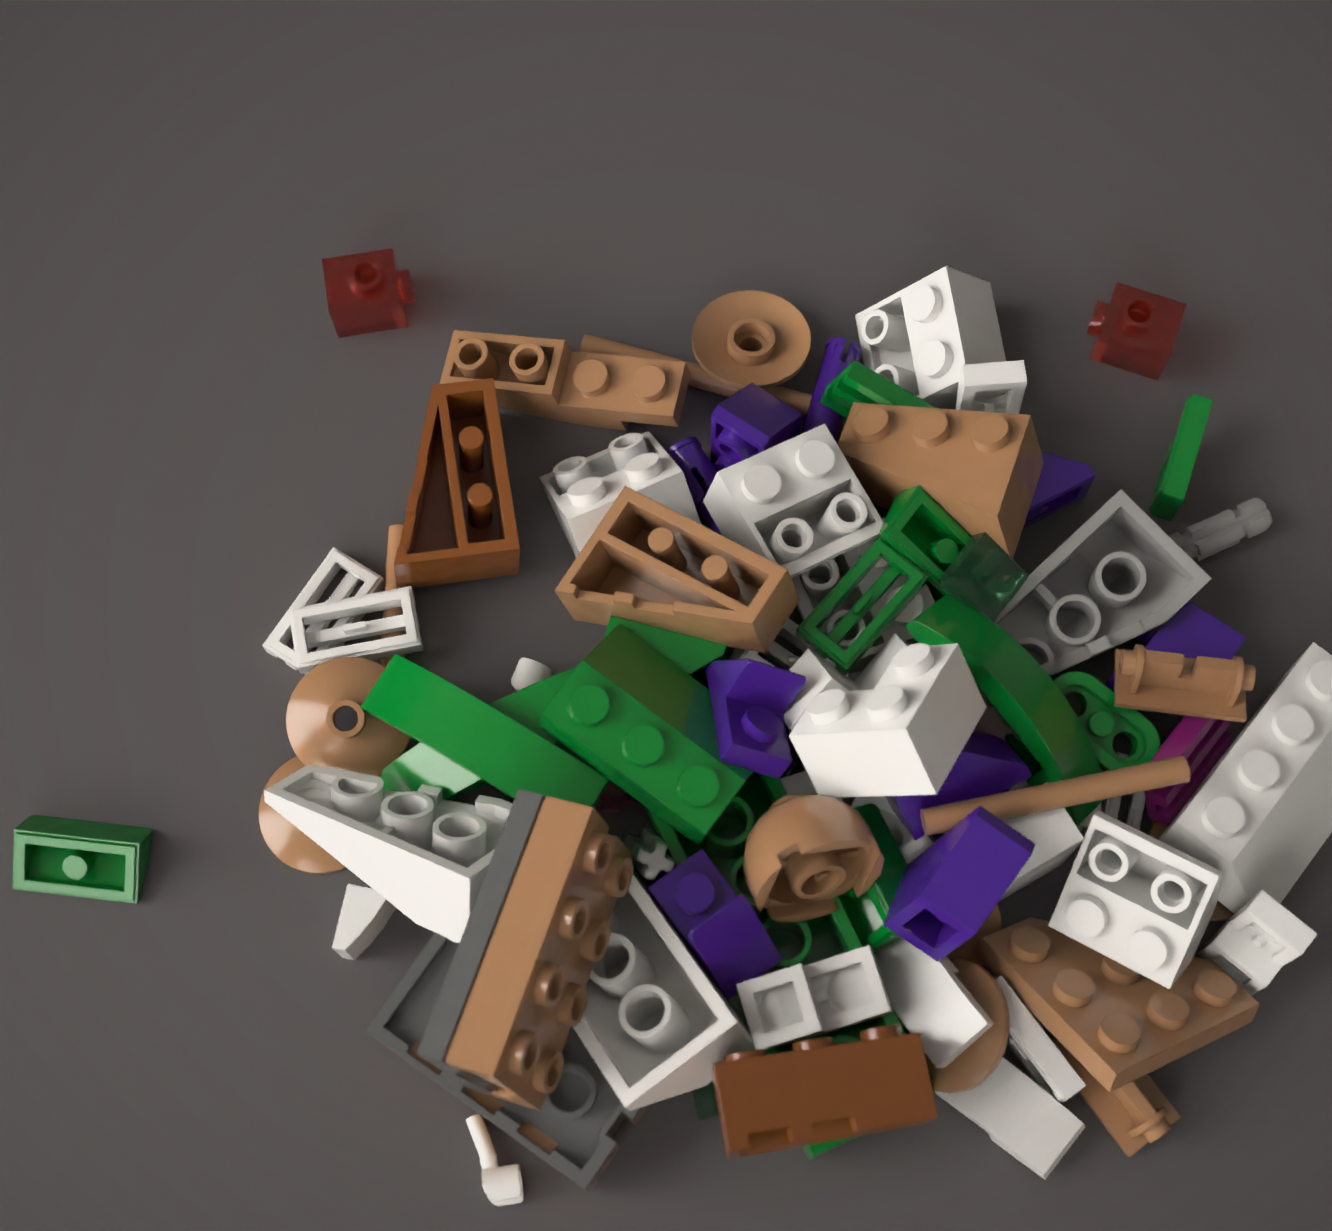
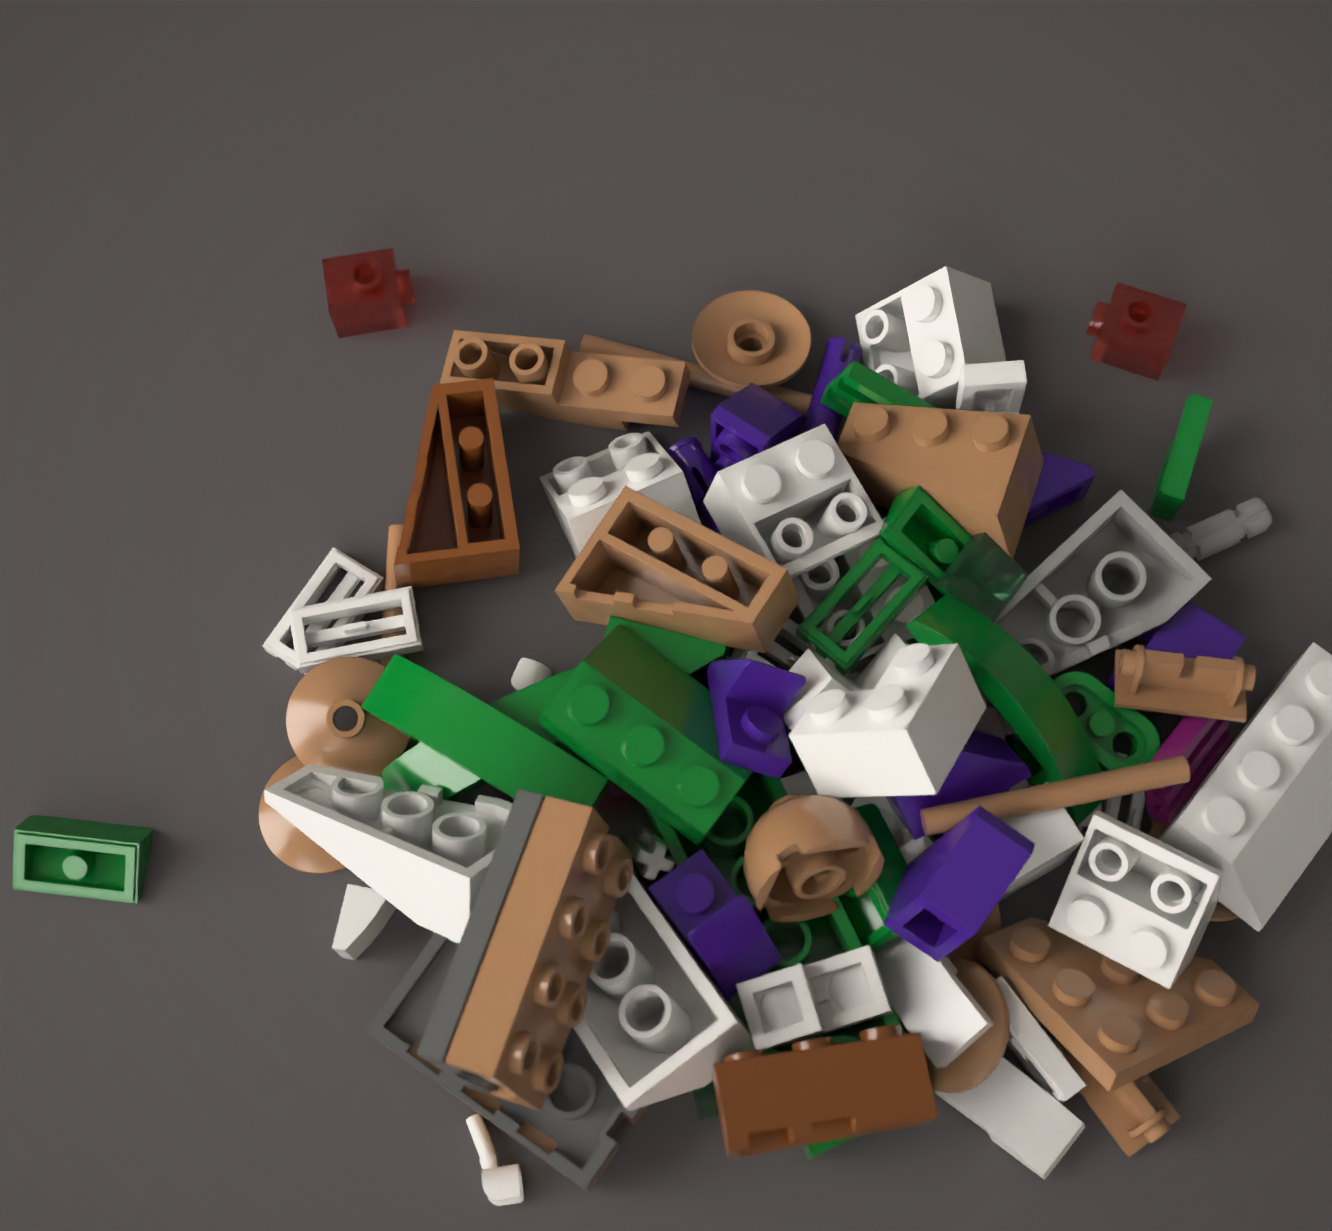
(1258, 942): white slope -> none

